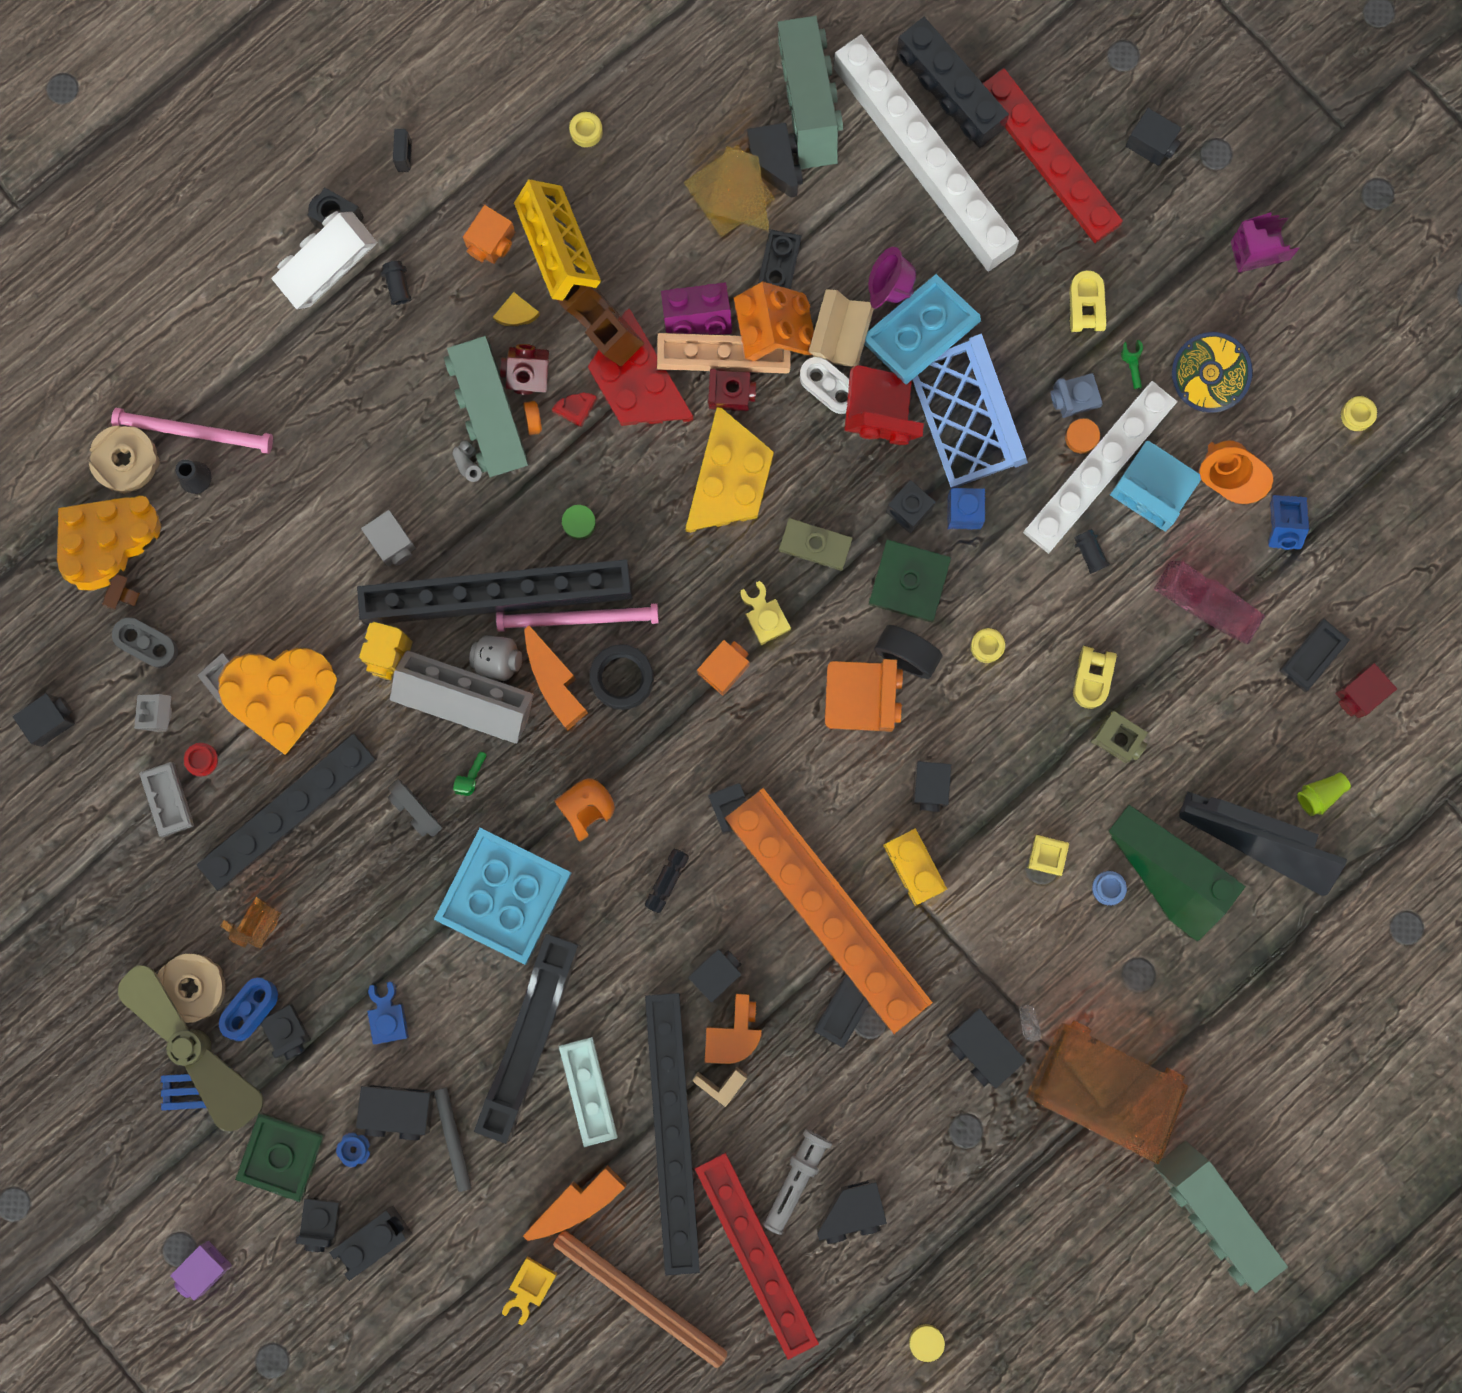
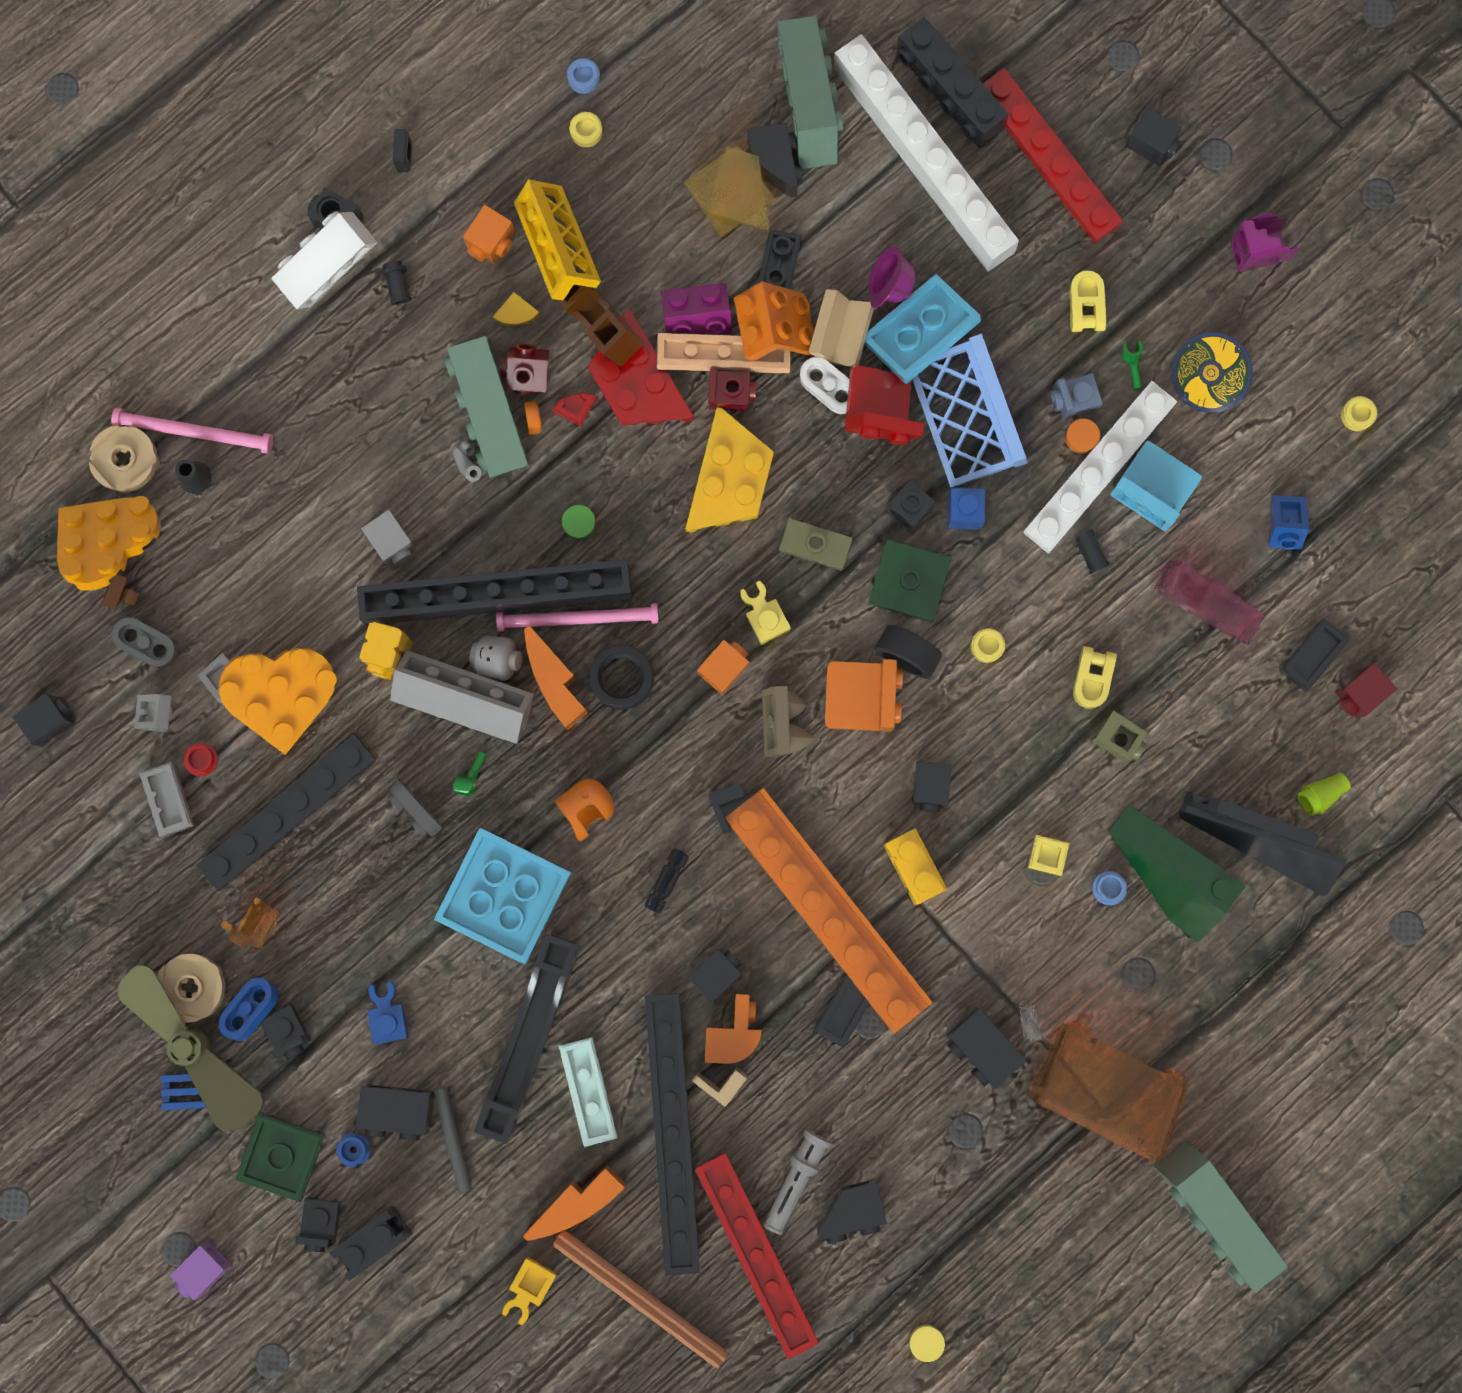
(583, 75): none -> medium blue tile
(779, 735): none -> dark tan tile
(1235, 472): orange piece -> none

